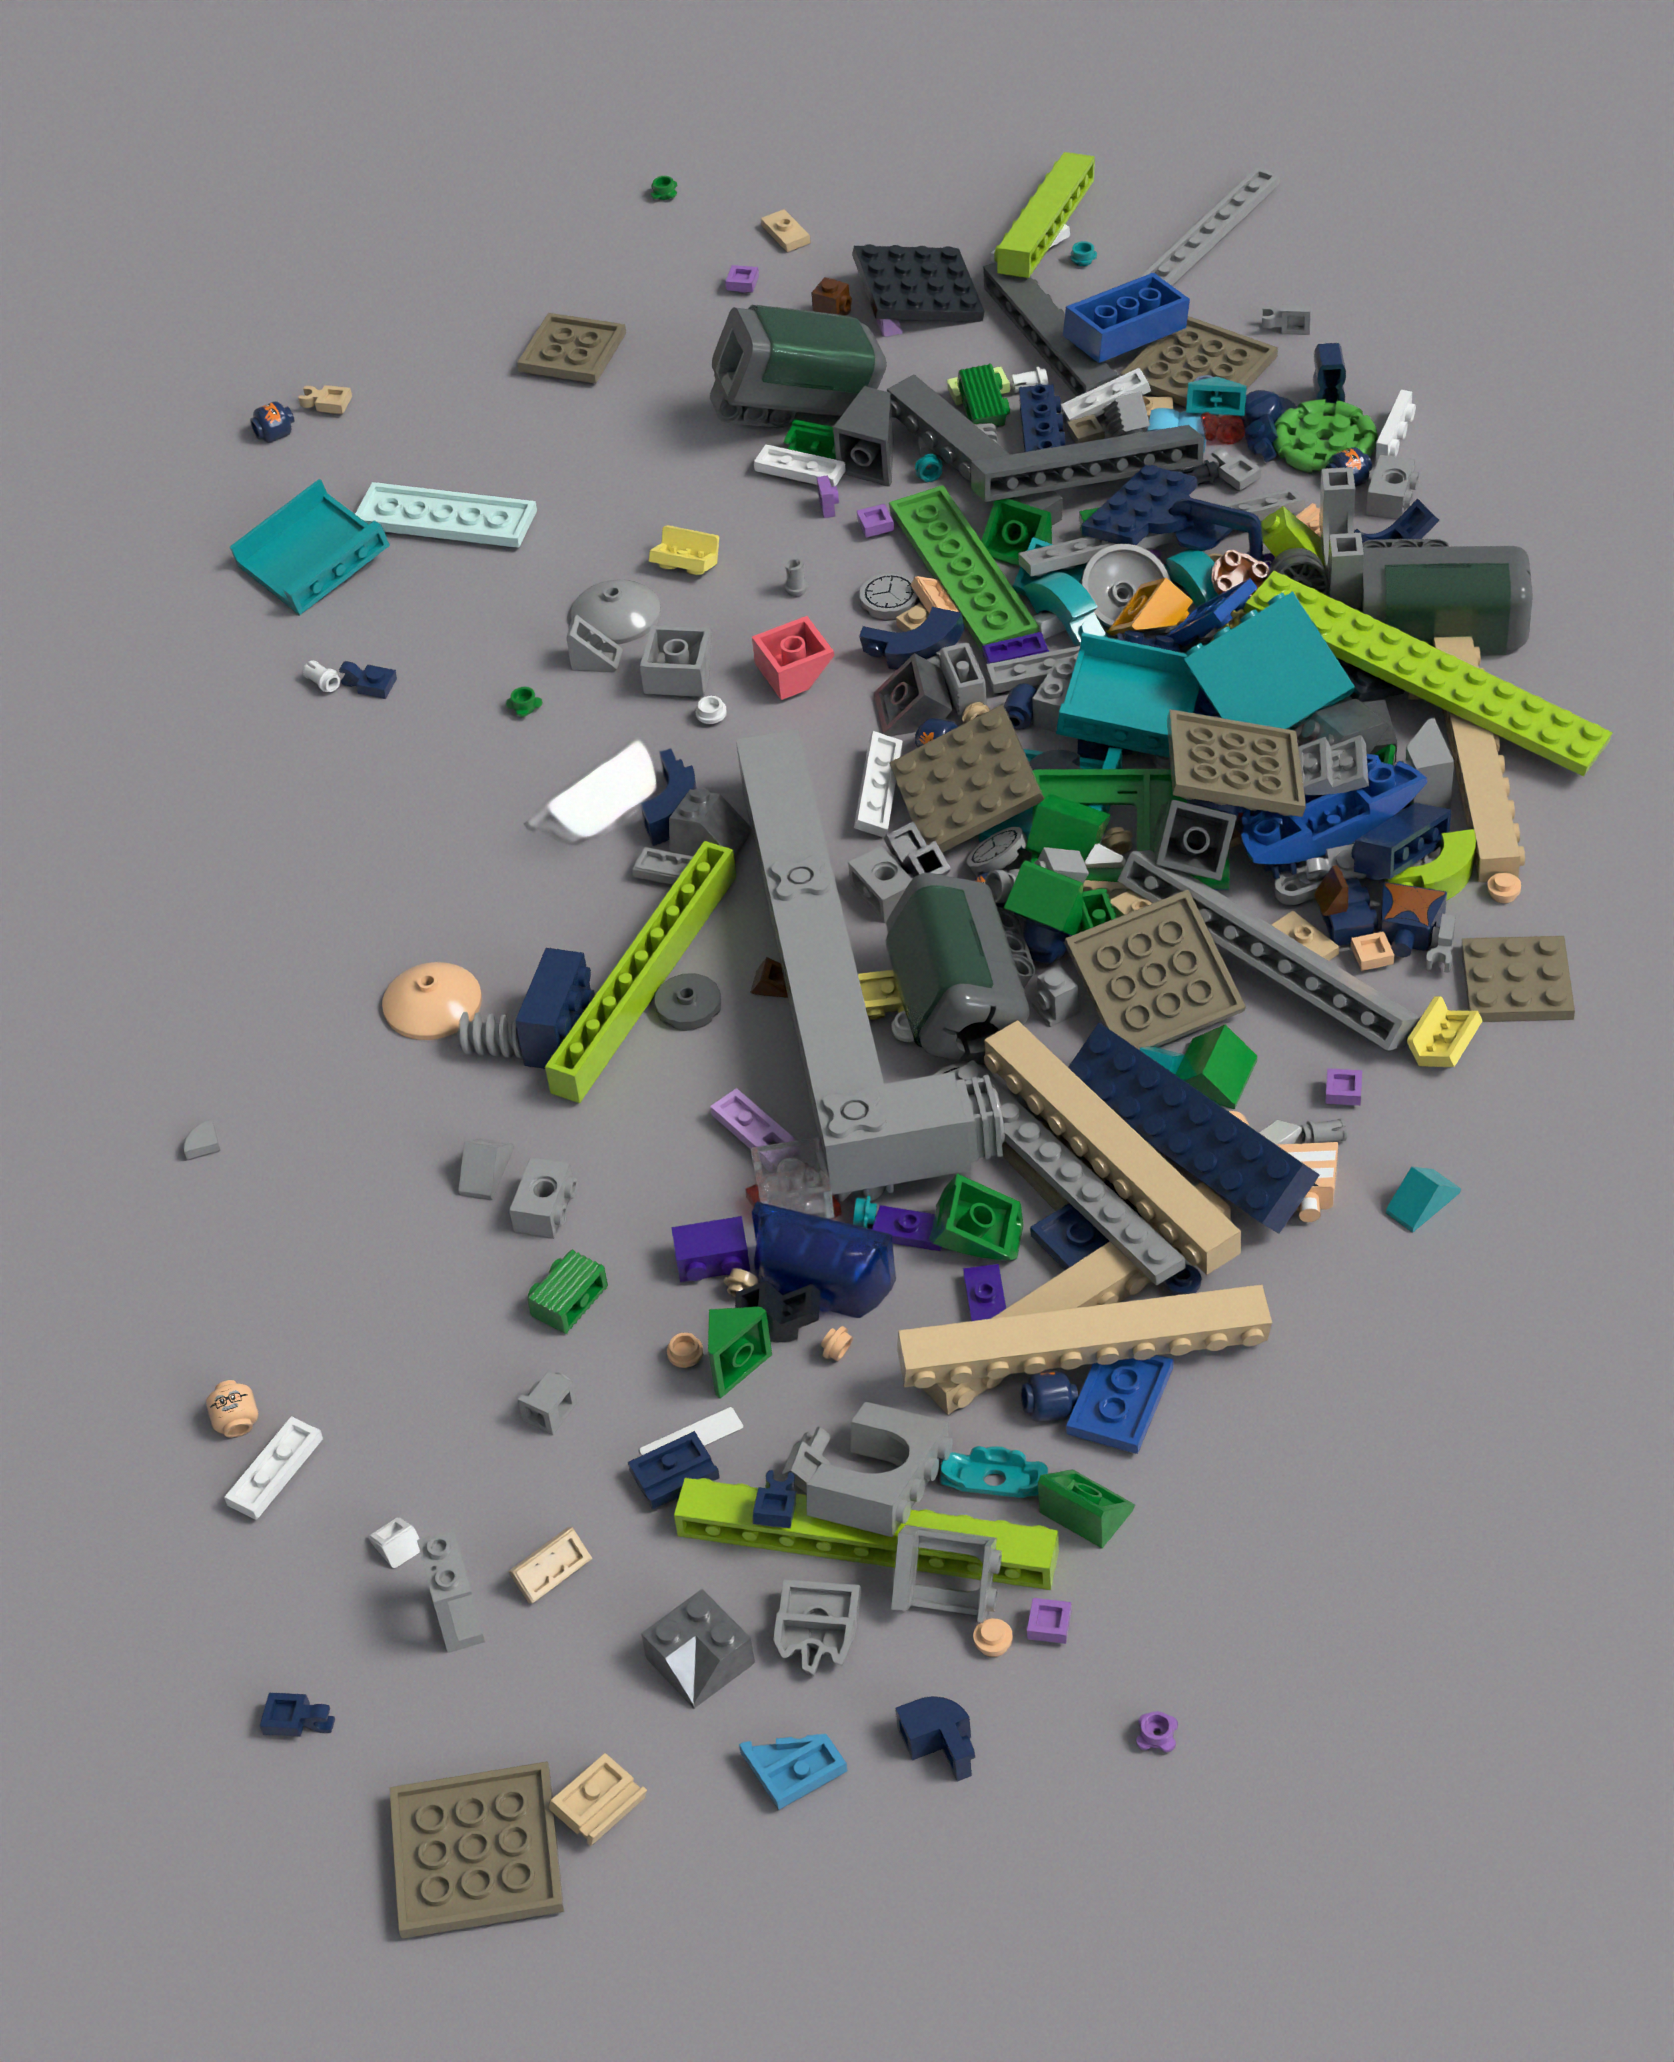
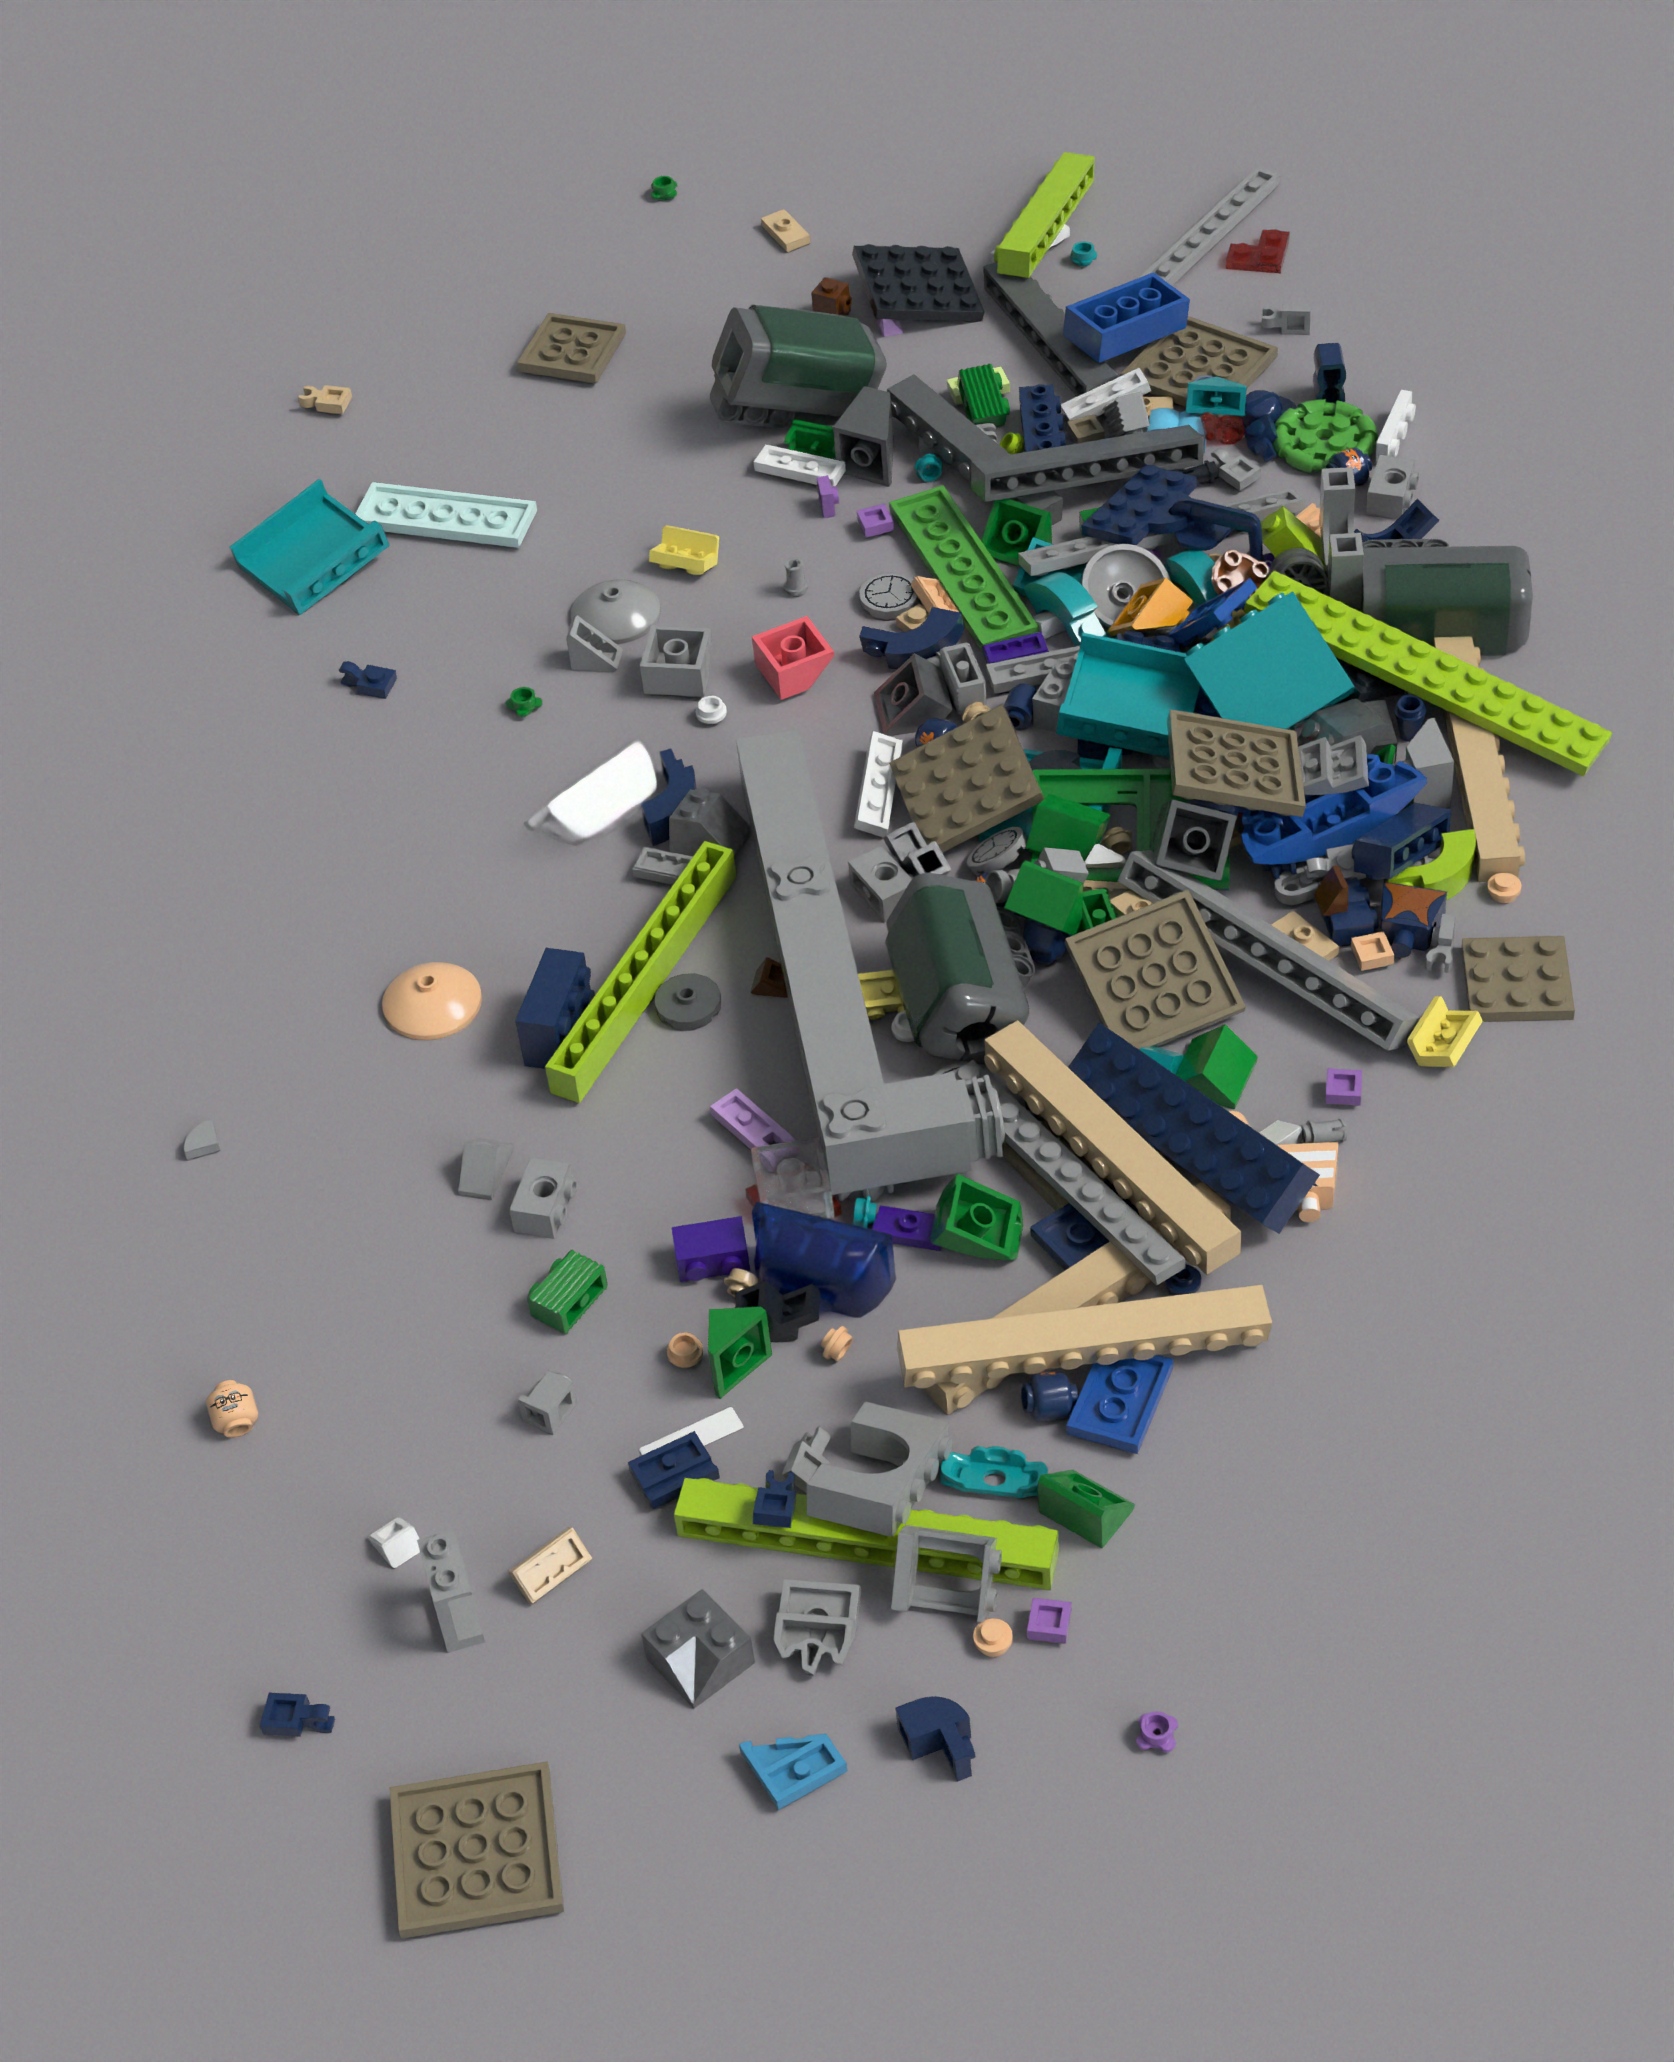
(272, 421): dark blue head -> none
(273, 1468): white plate -> none
(327, 679): white pin -> none
(488, 1036): light grey piece -> none
(597, 1799): tan plate -> none
(742, 278): medium lavender plate -> none
(984, 1291): dark purple plate -> none
(1012, 443): none -> lime plate
(1029, 378): white pin -> none
(1056, 996): light grey brick -> none
(1265, 257): none -> clear red plate
(1409, 716): none -> dark blue cone
(1420, 1197): teal slope -> none

